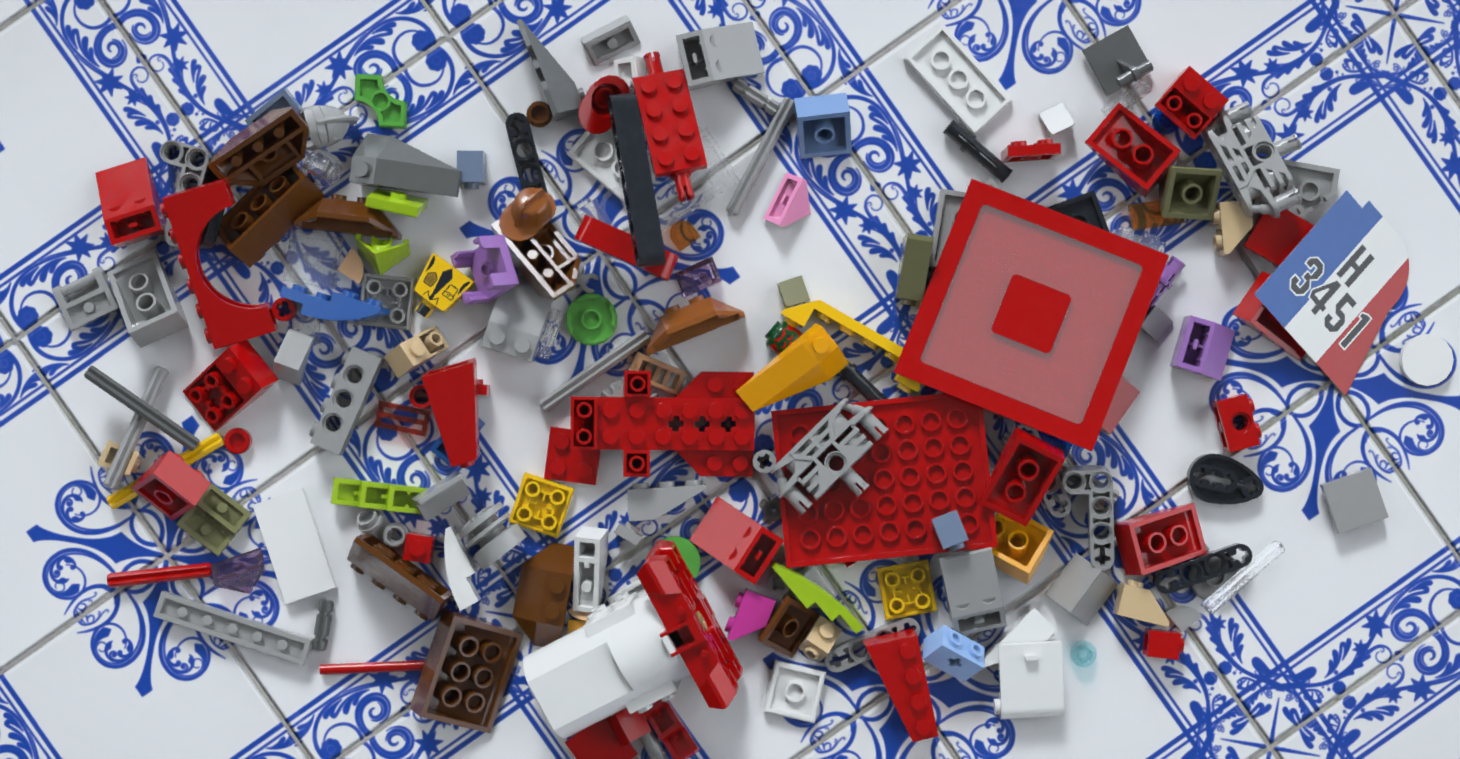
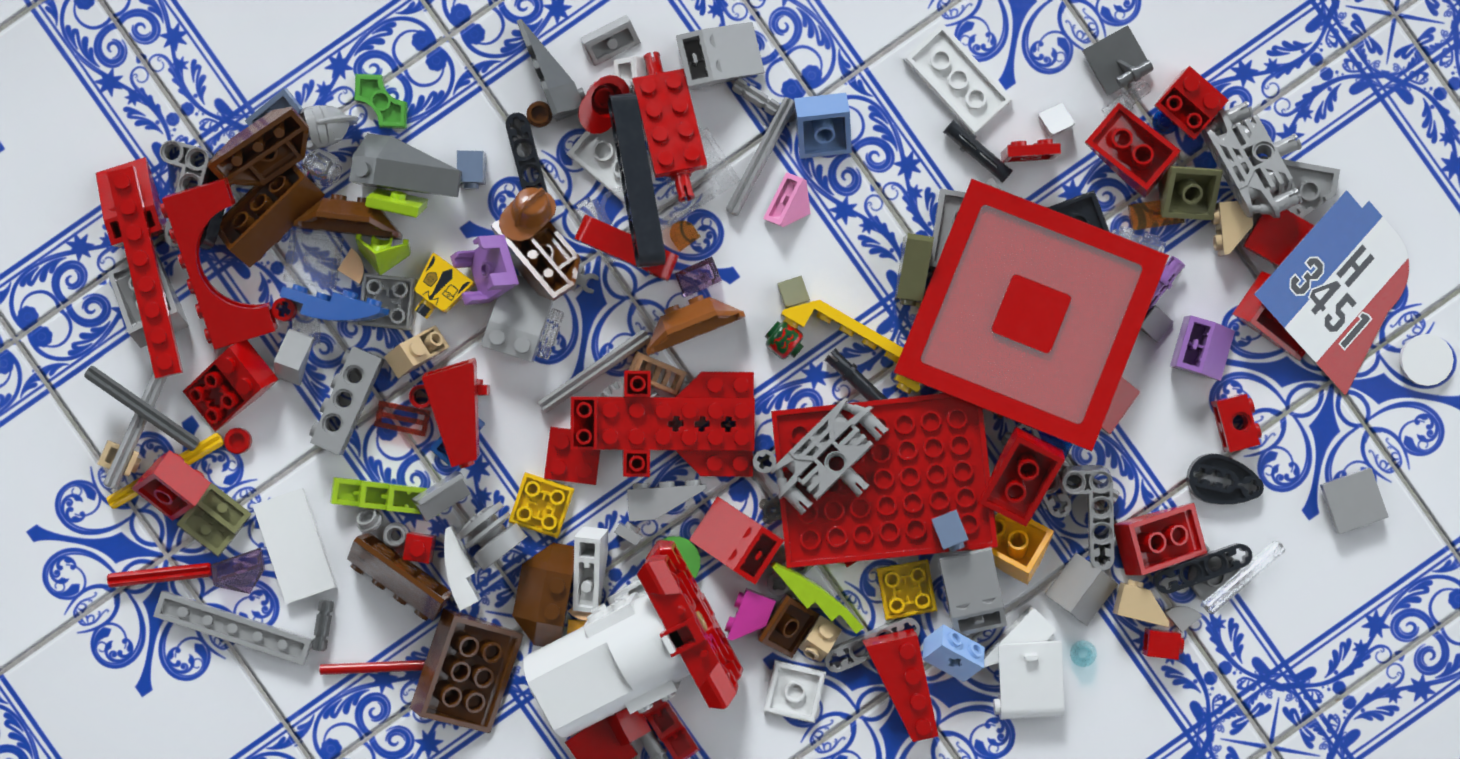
(89, 306): light grey plate -> none
(144, 272): none -> red plate
(591, 319): bright green tile -> none
(802, 365): light orange wedge -> none

